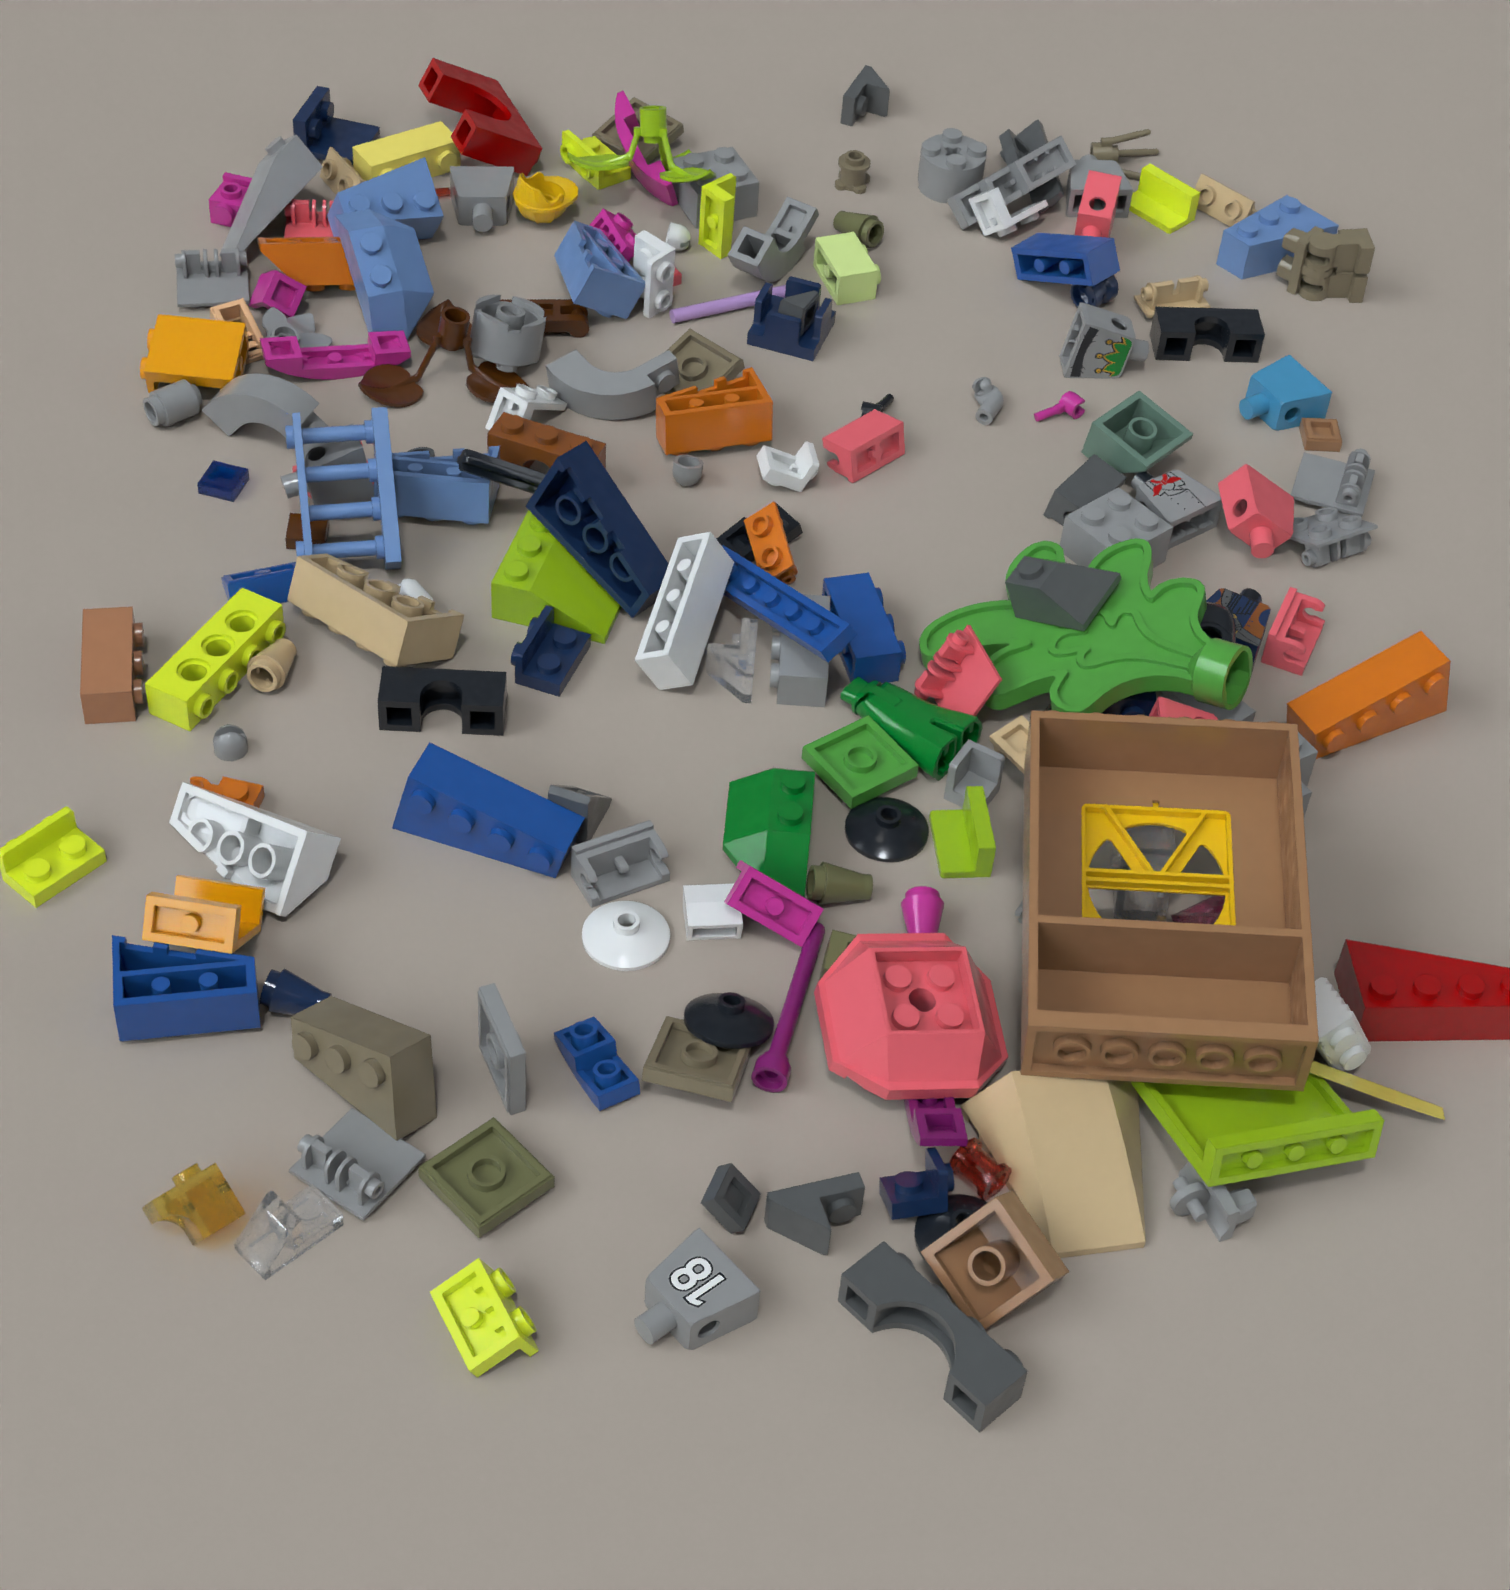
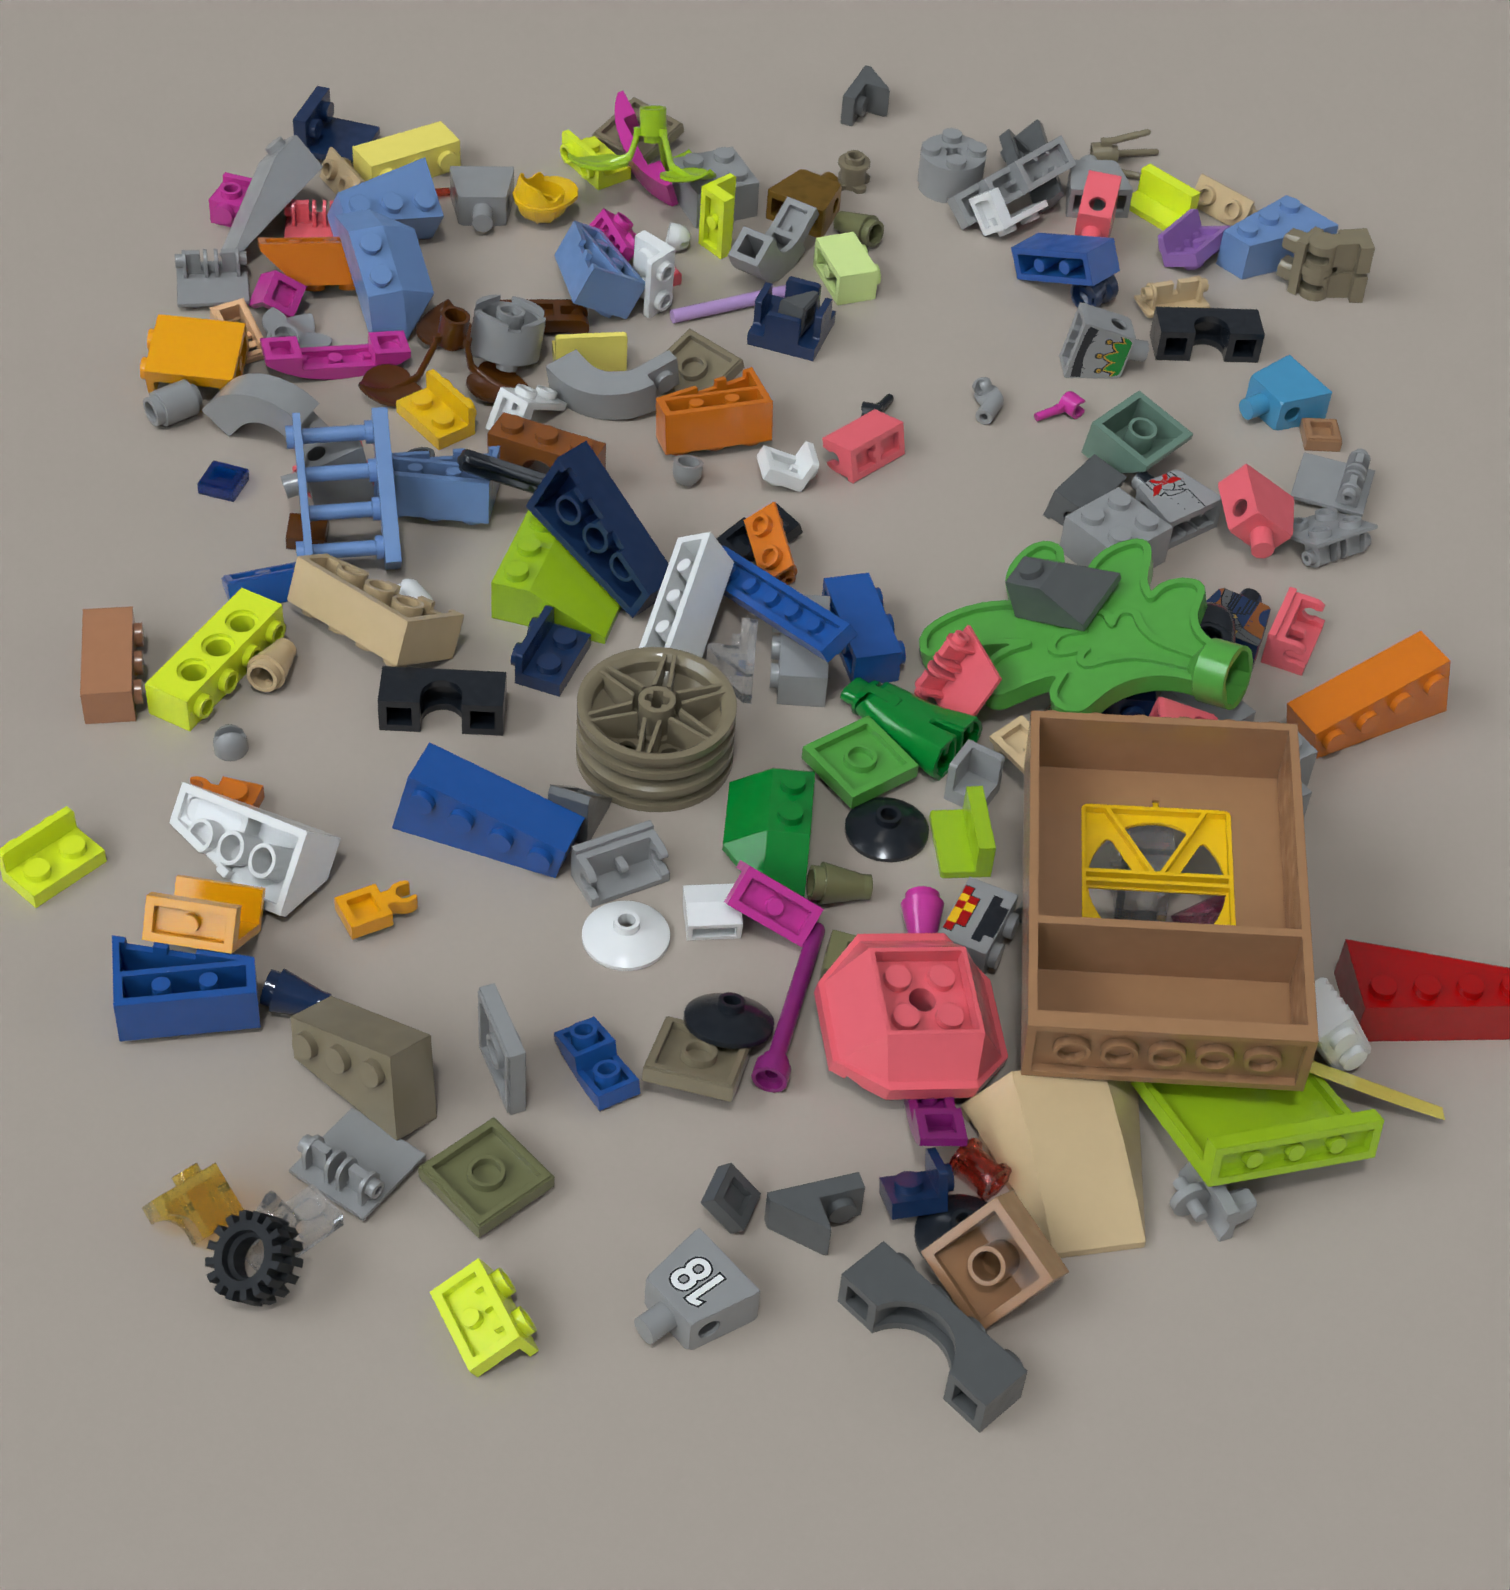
(231, 1254): none -> black tyre
(372, 910): none -> light orange plate
(439, 412): none -> yellow bracket
(490, 123): red arch -> none
(602, 350): none -> light yellow panel
(655, 729): none -> dark tan wheel
(812, 189): none -> pearl gold torso
(982, 921): none -> brick
(1188, 242): none -> medium lavender bracket

